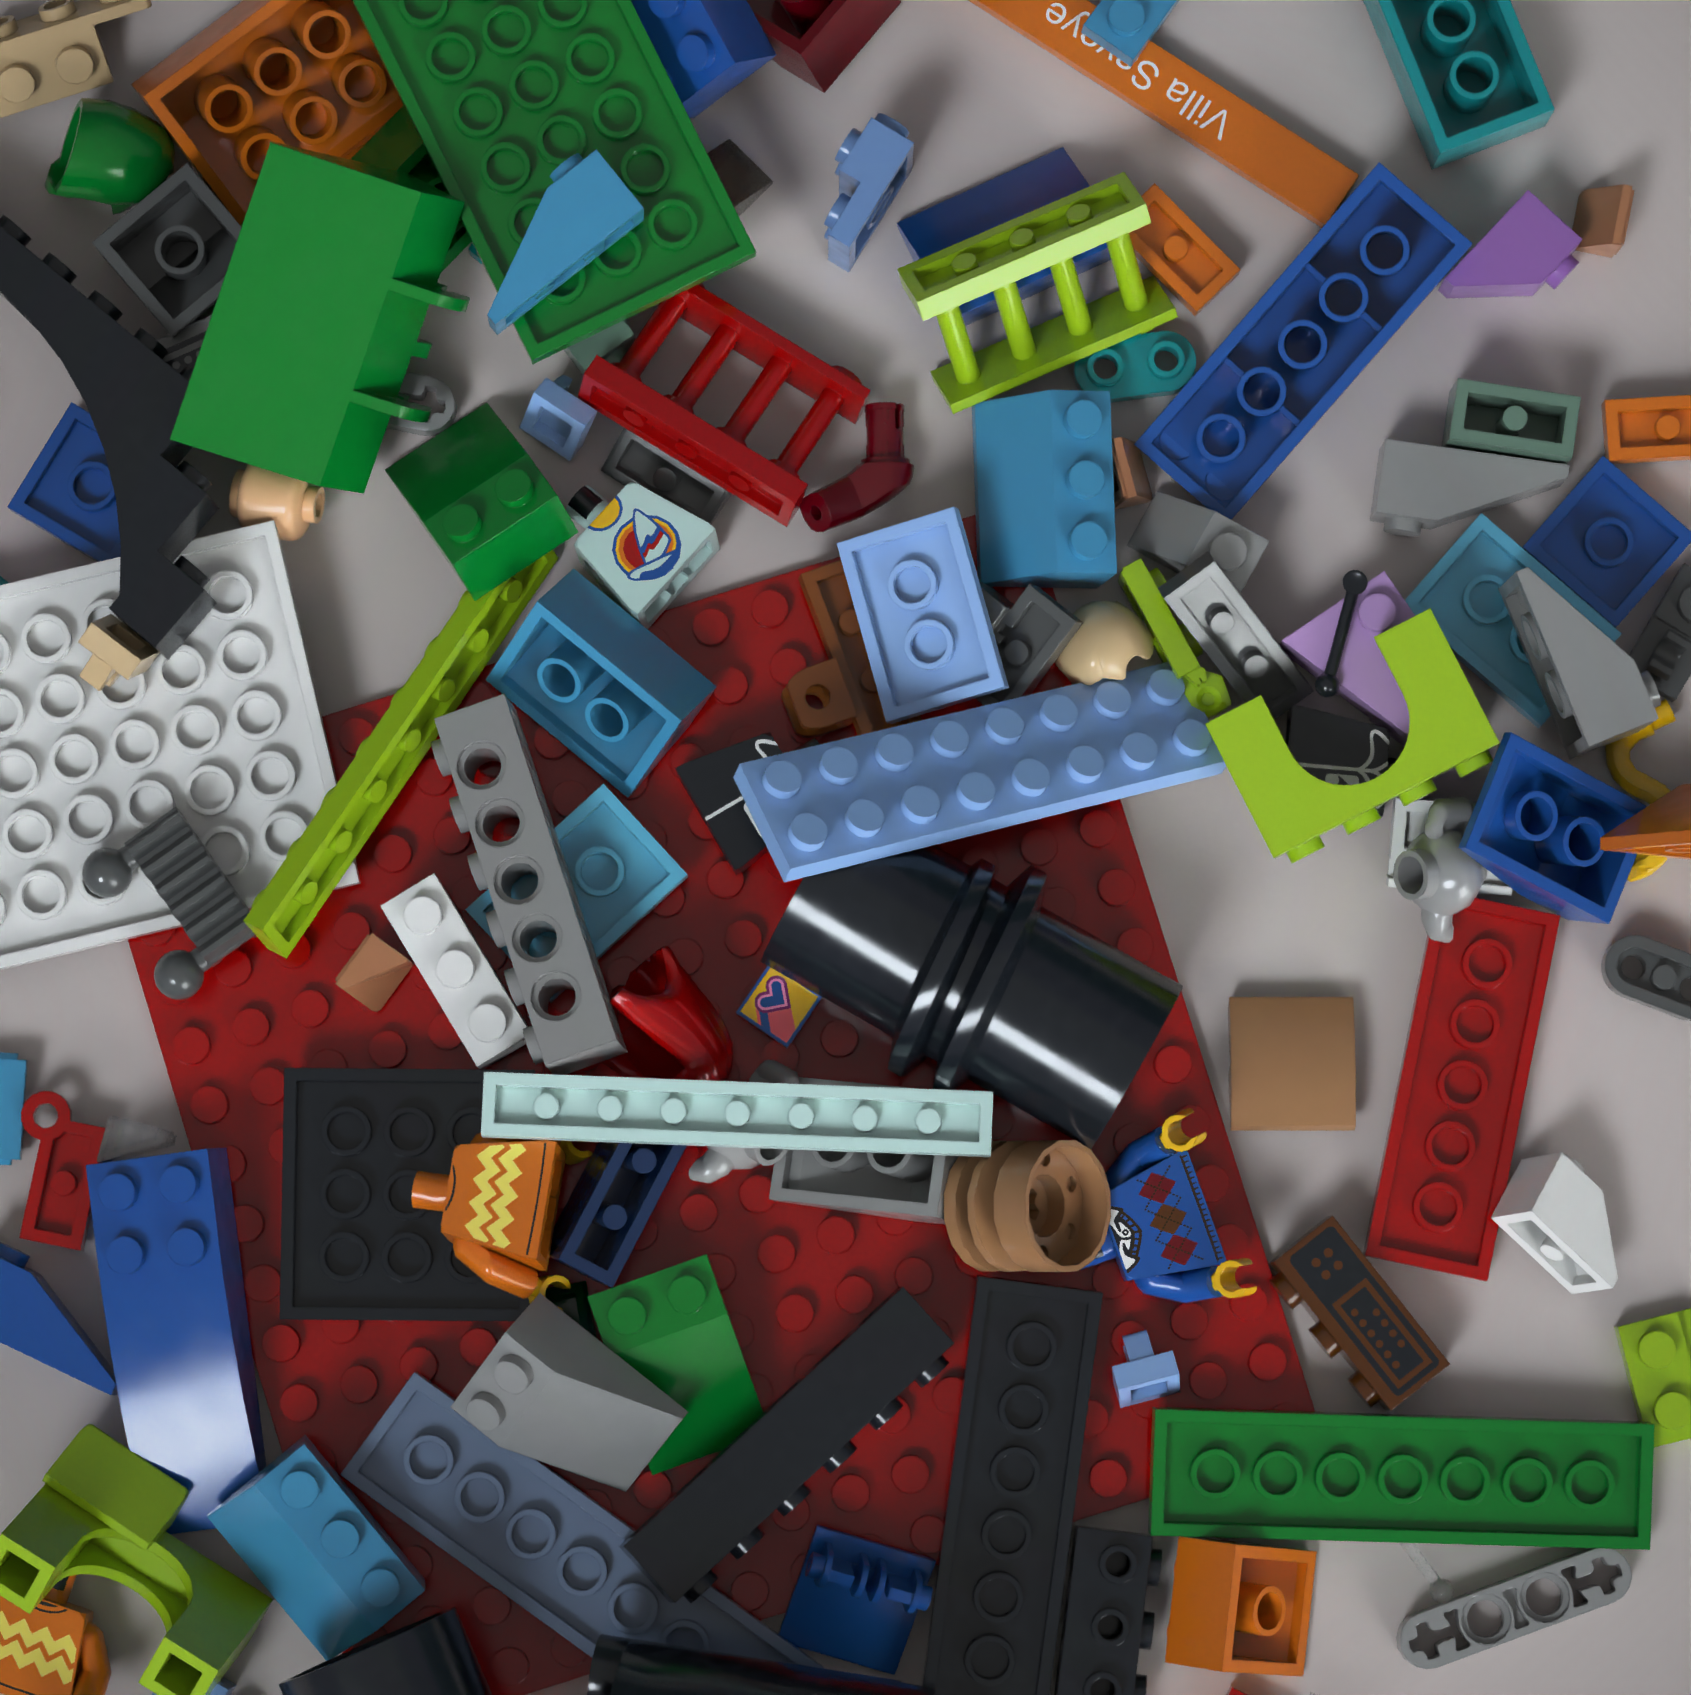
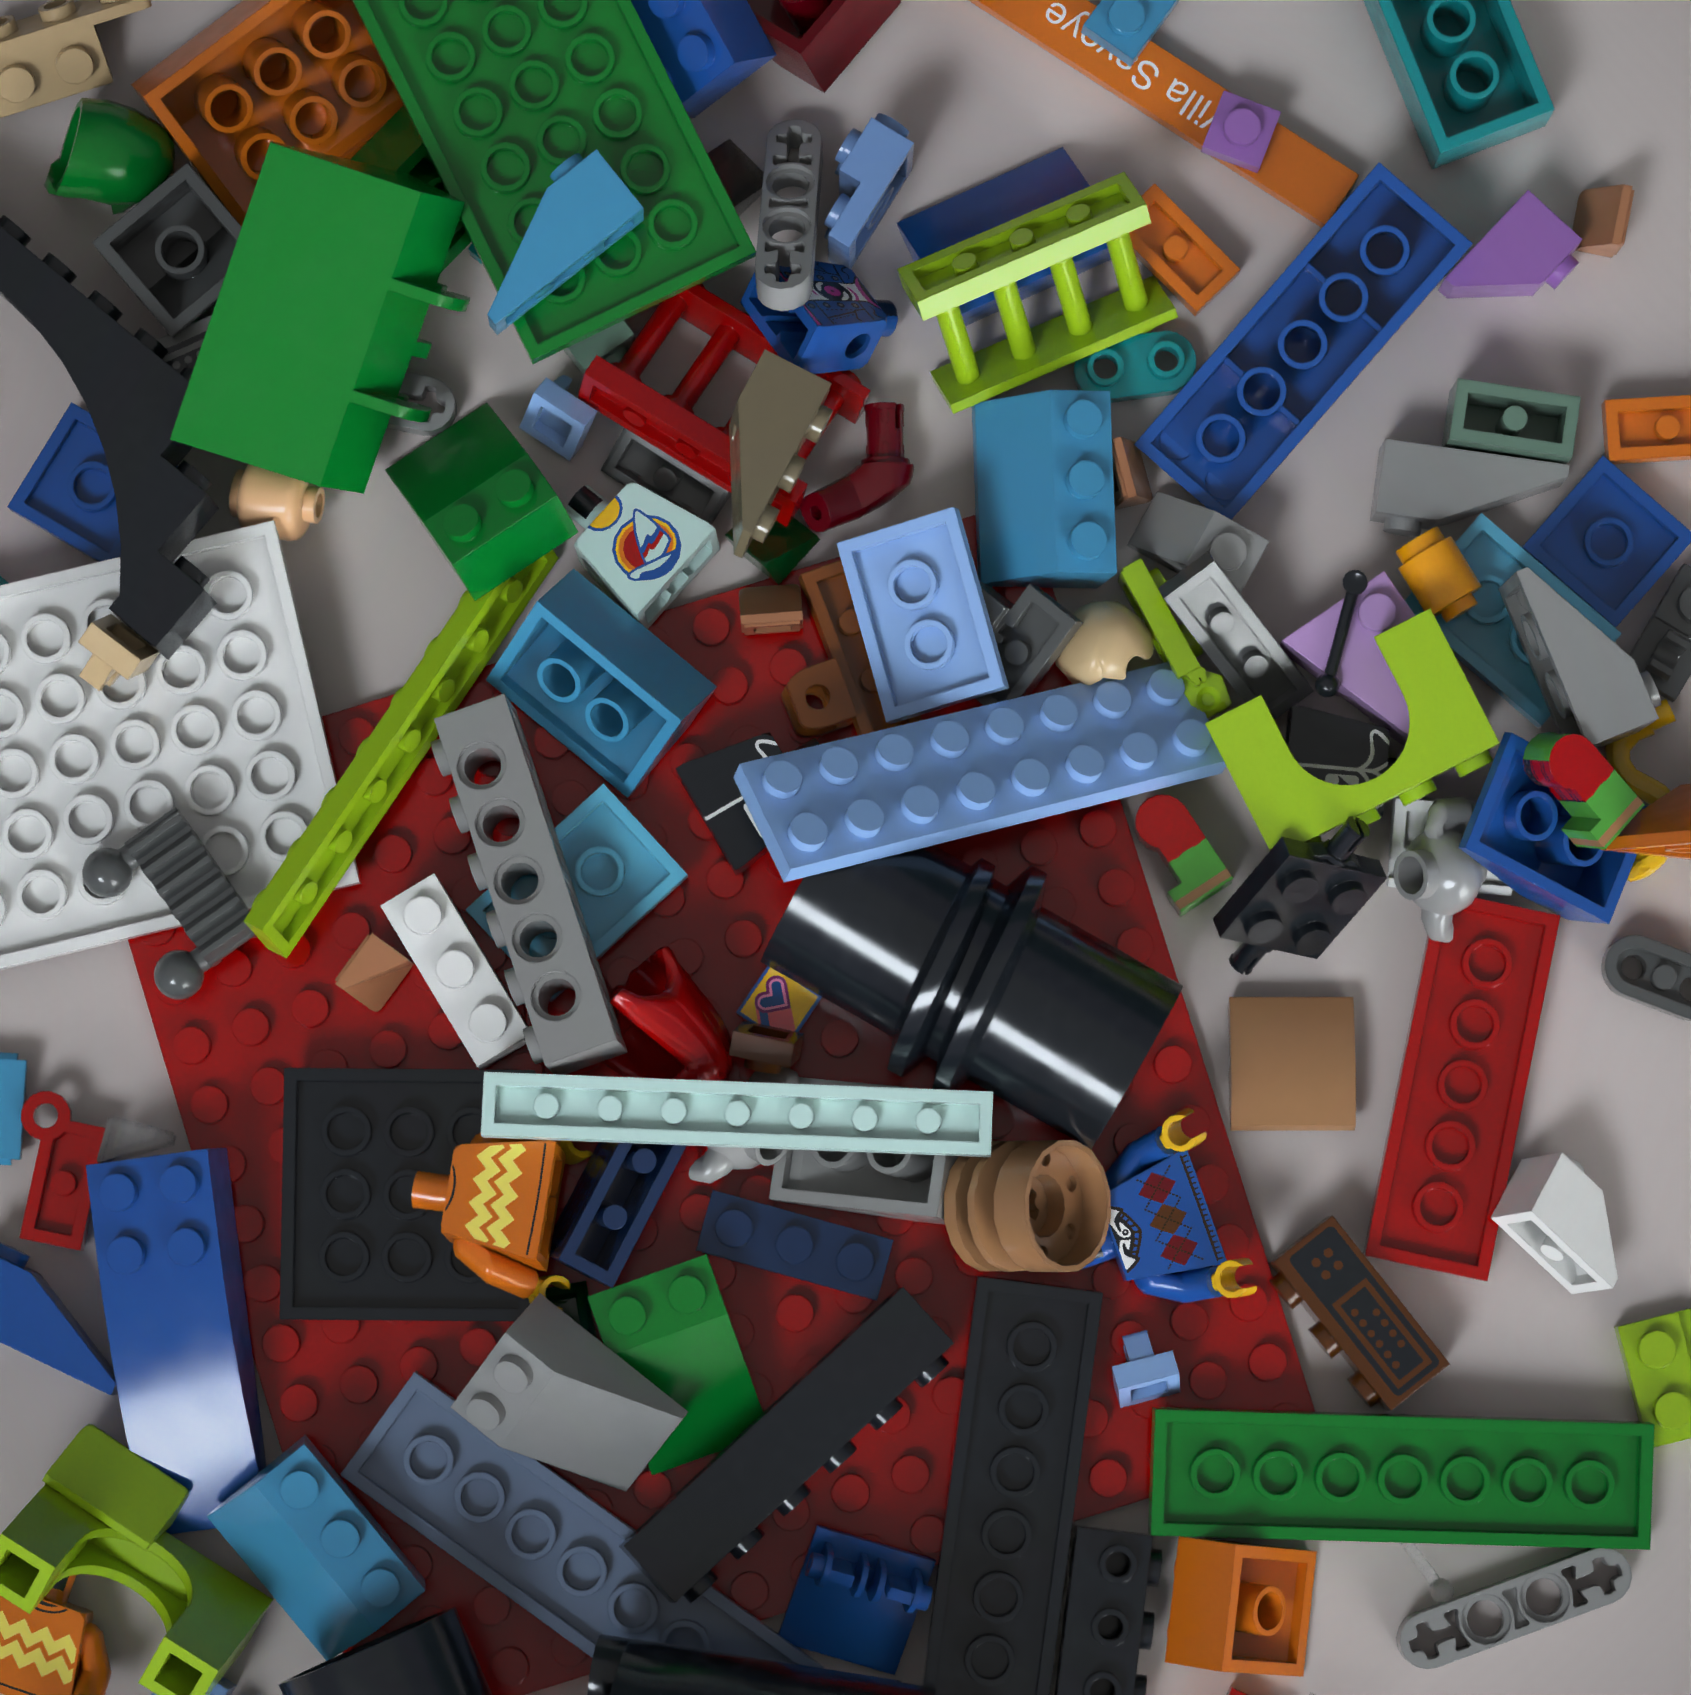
(765, 1047): none -> reddish brown plate
(766, 432): none -> dark tan slope
(770, 609): none -> nougat slope
(780, 550): none -> dark green slope
(789, 214): none -> light grey beam
(794, 1245): none -> dark blue plate
(832, 329): none -> blue torso
(1171, 831): none -> leg
(1240, 131): none -> medium lavender plate
(1300, 897): none -> black plate
(1438, 574): none -> light orange brick
(1584, 786): none -> leg

